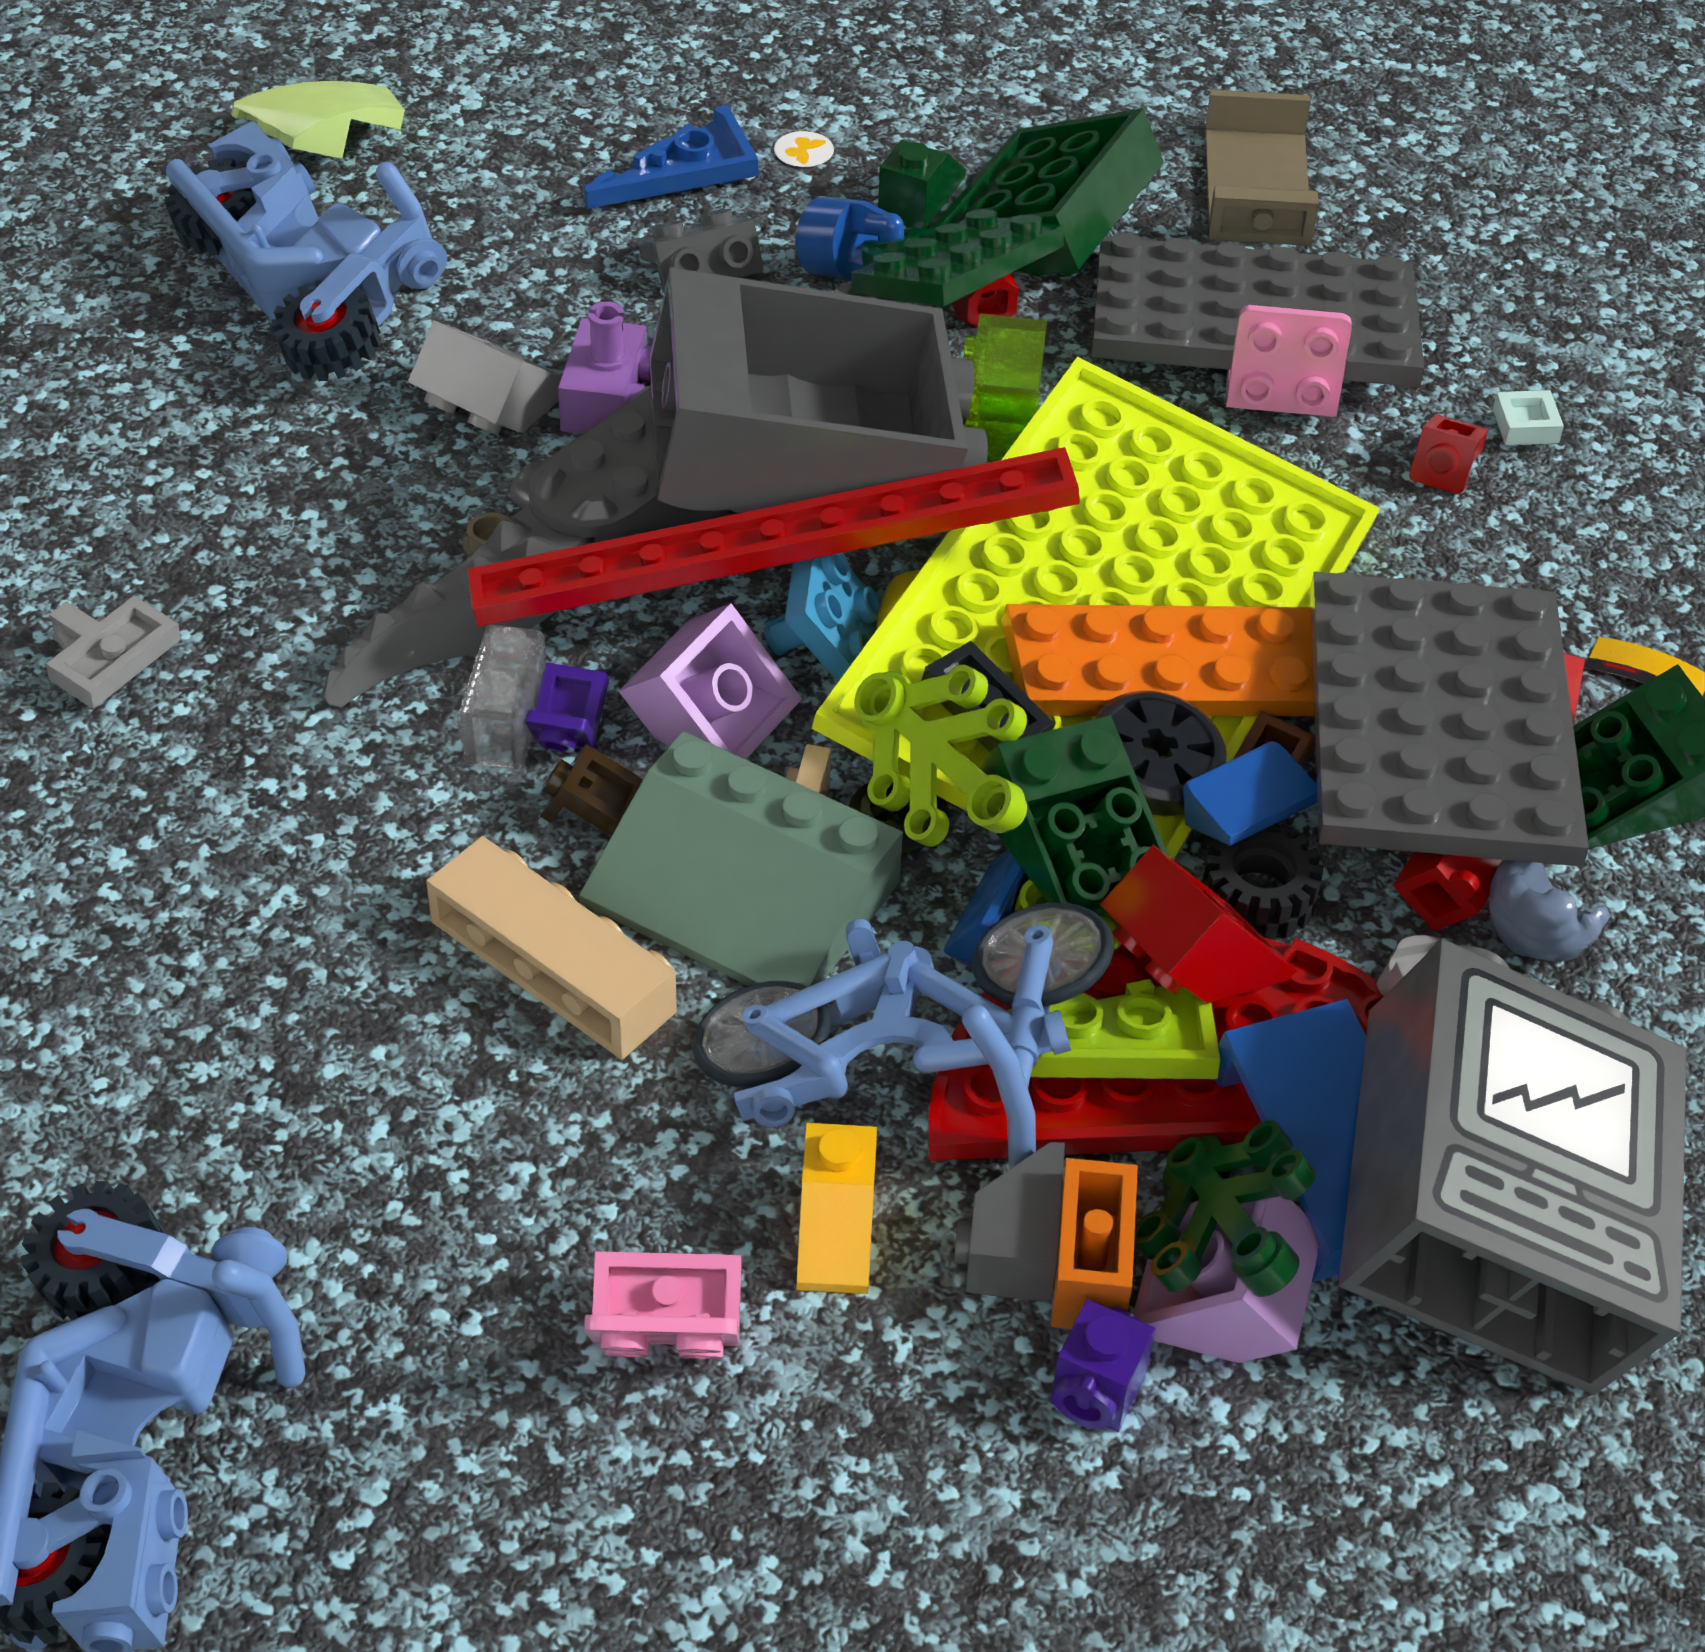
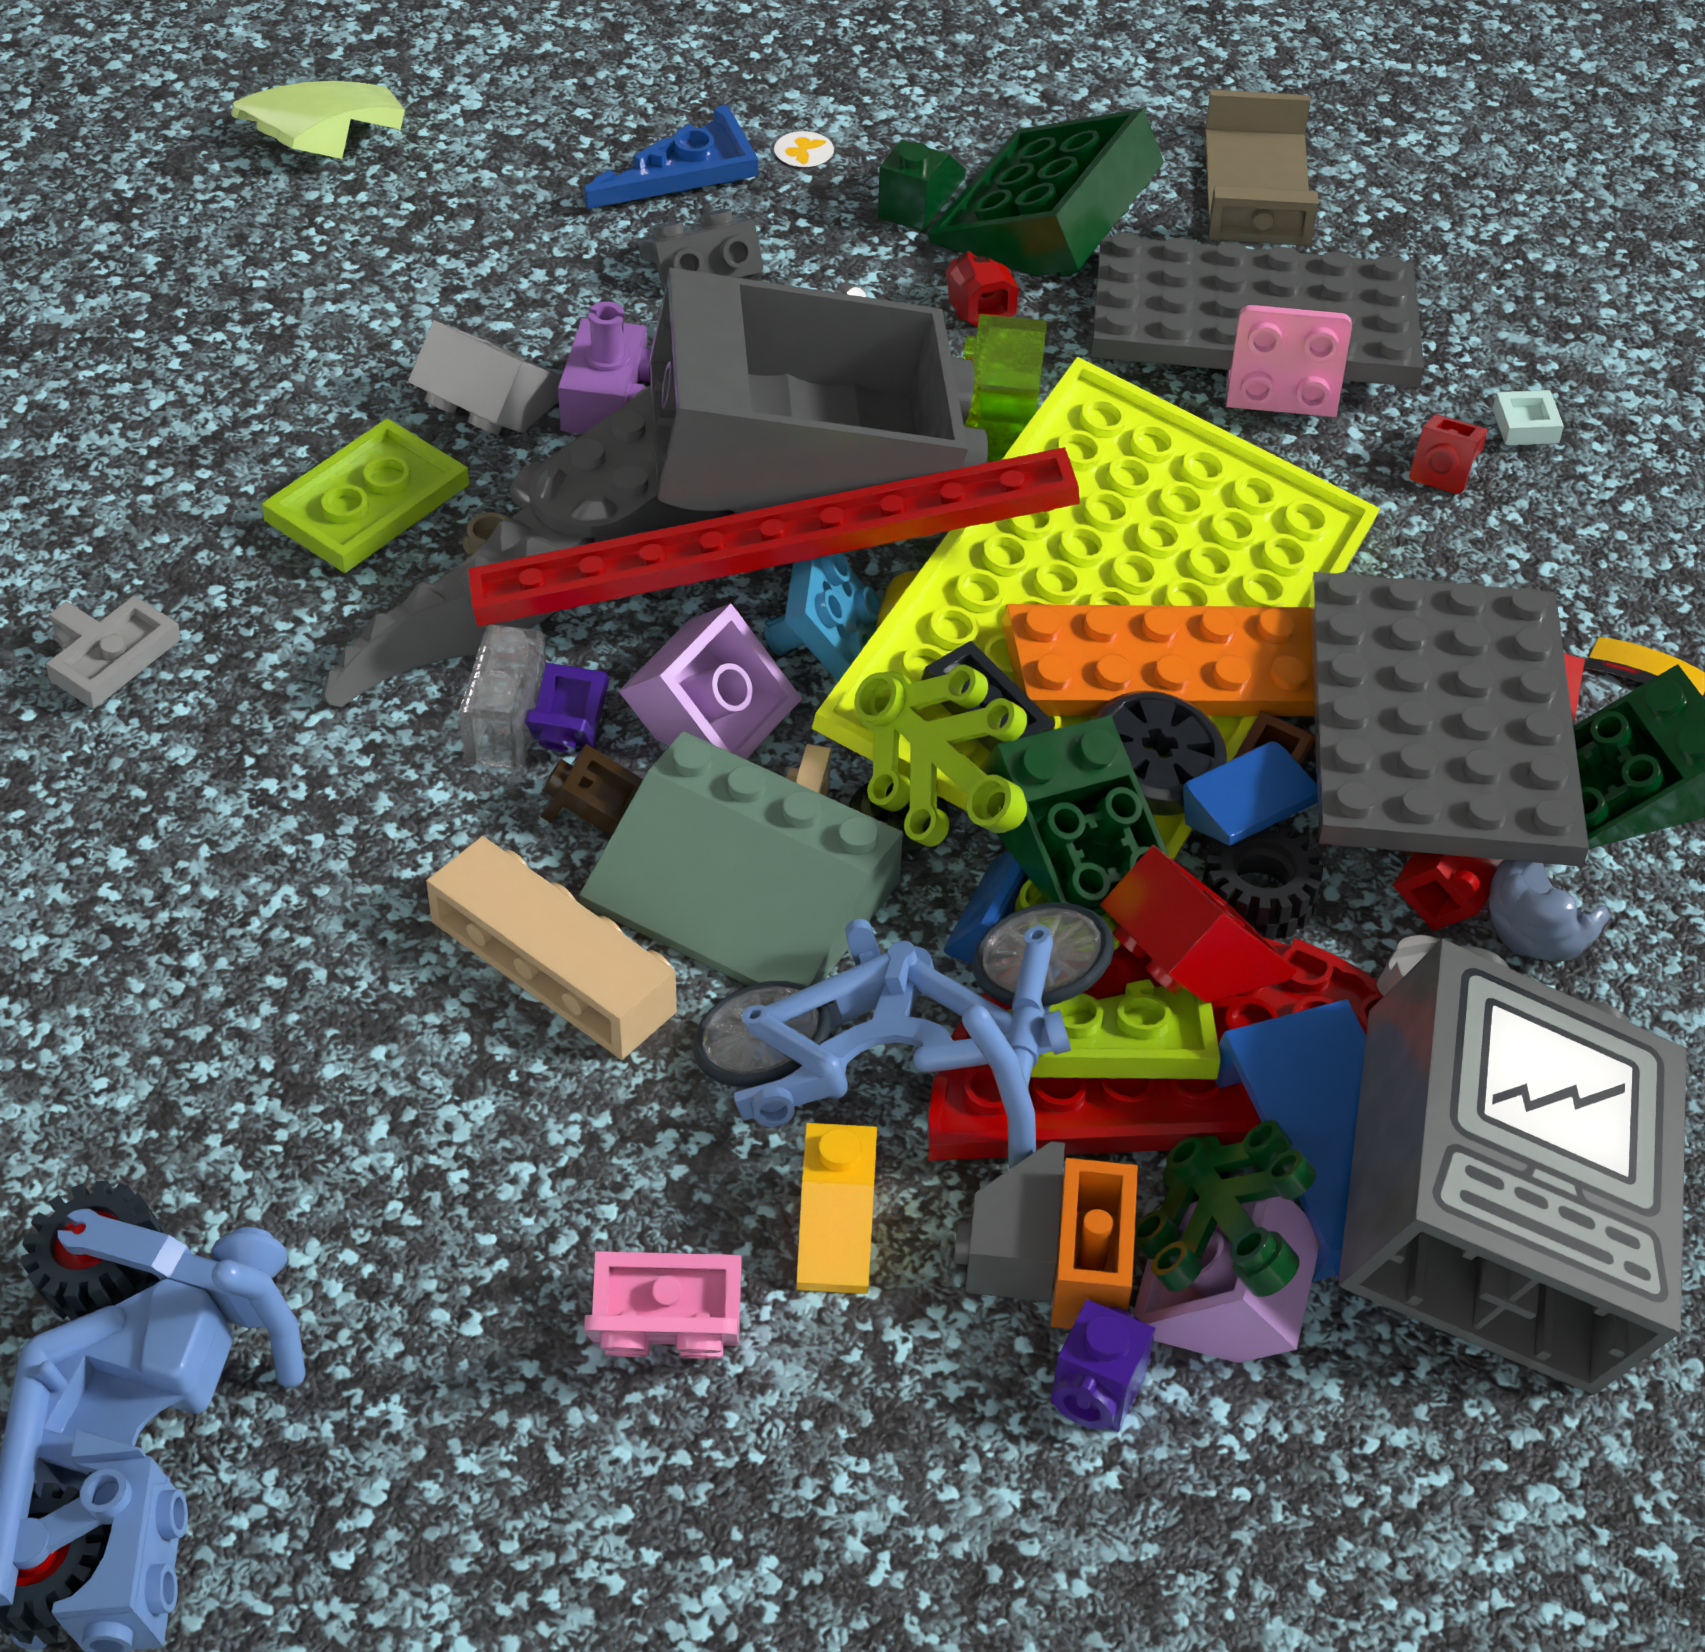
(315, 278): medium blue piece -> none
(365, 495): none -> lime plate
(918, 264): dark green plate -> none

